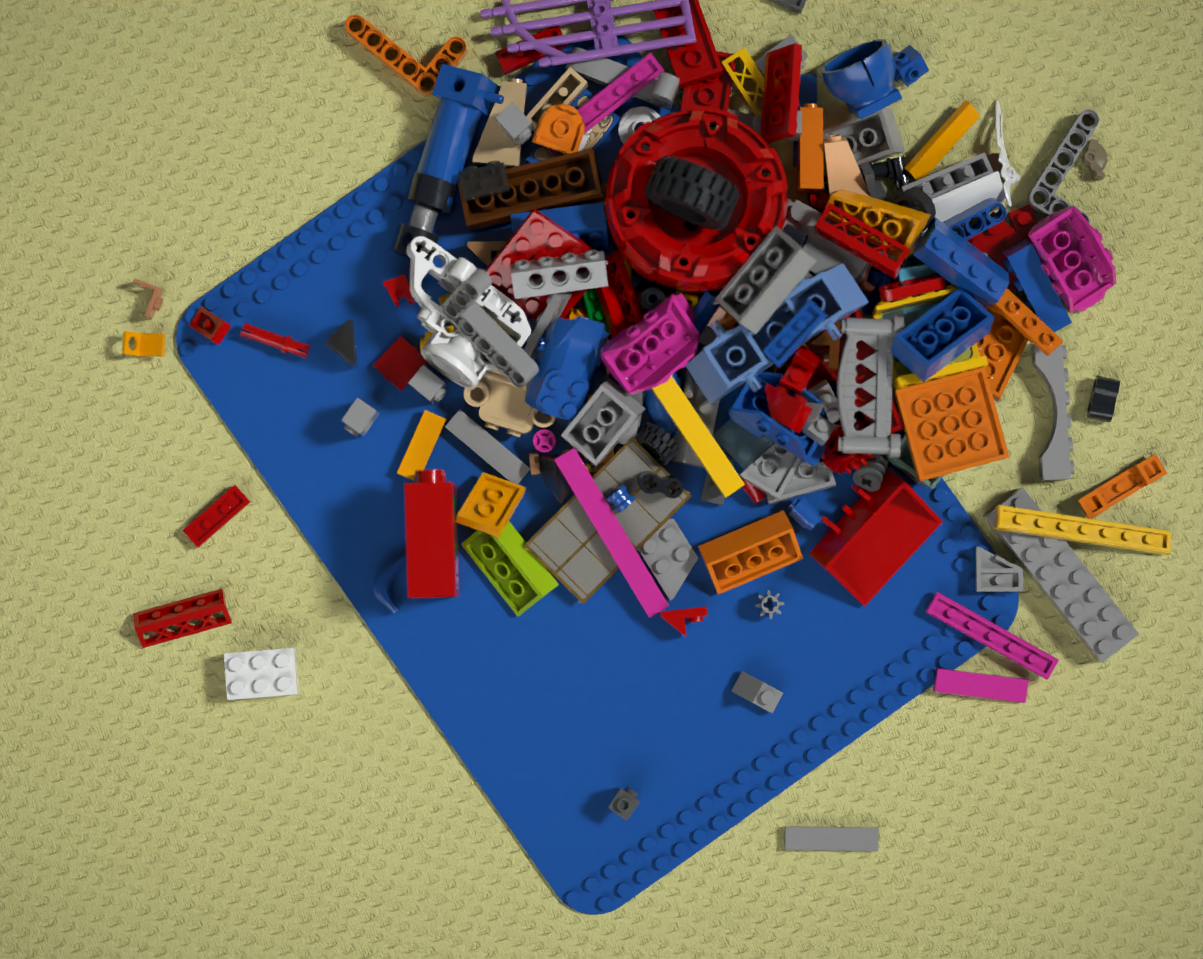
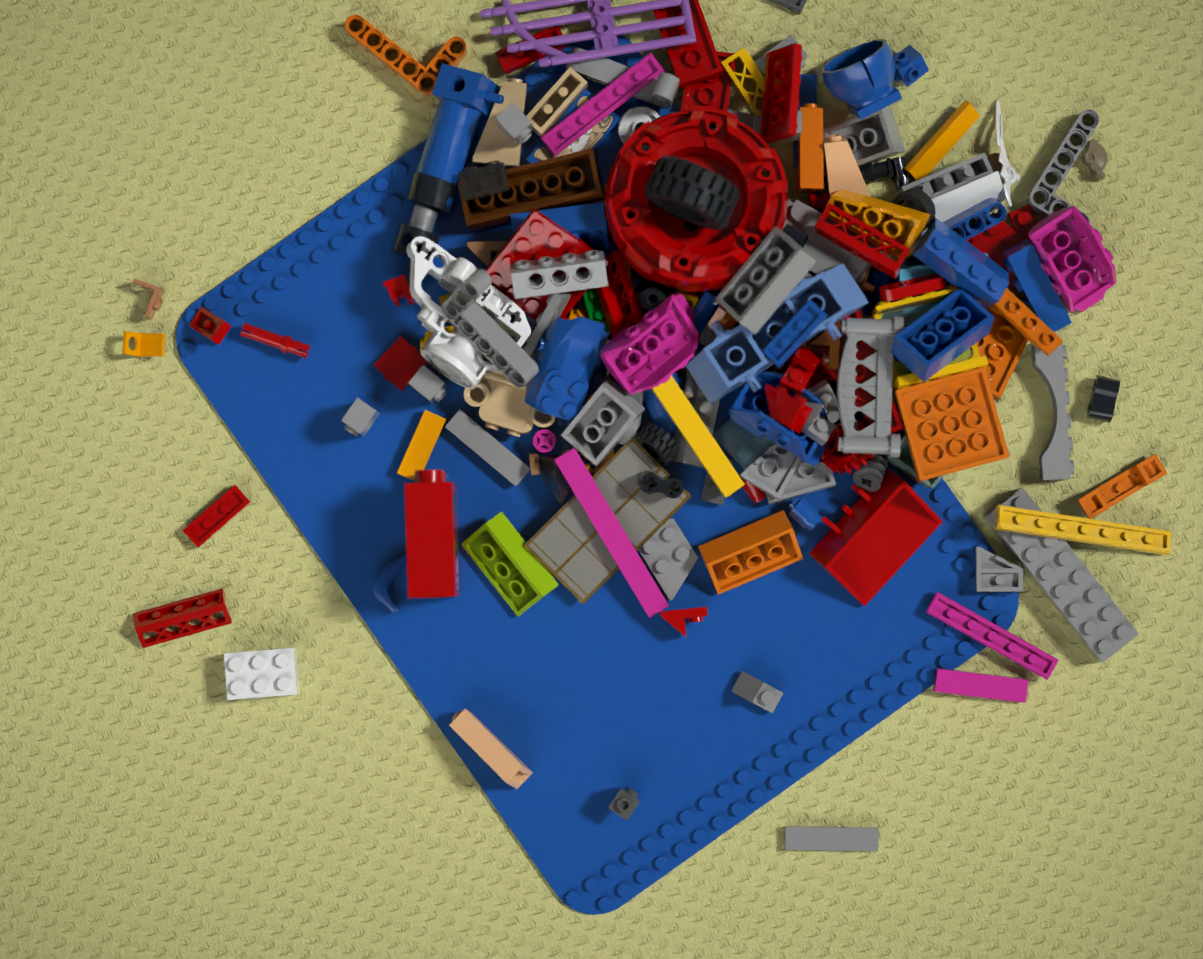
(344, 343): clear smoke slope -> none
(490, 504): light orange plate -> none
(490, 748): none -> light nougat slope
(560, 128): orange tile -> none
(620, 498): blue wheel -> none
(773, 599): light grey gear -> none
(874, 187): dark grey slope -> none

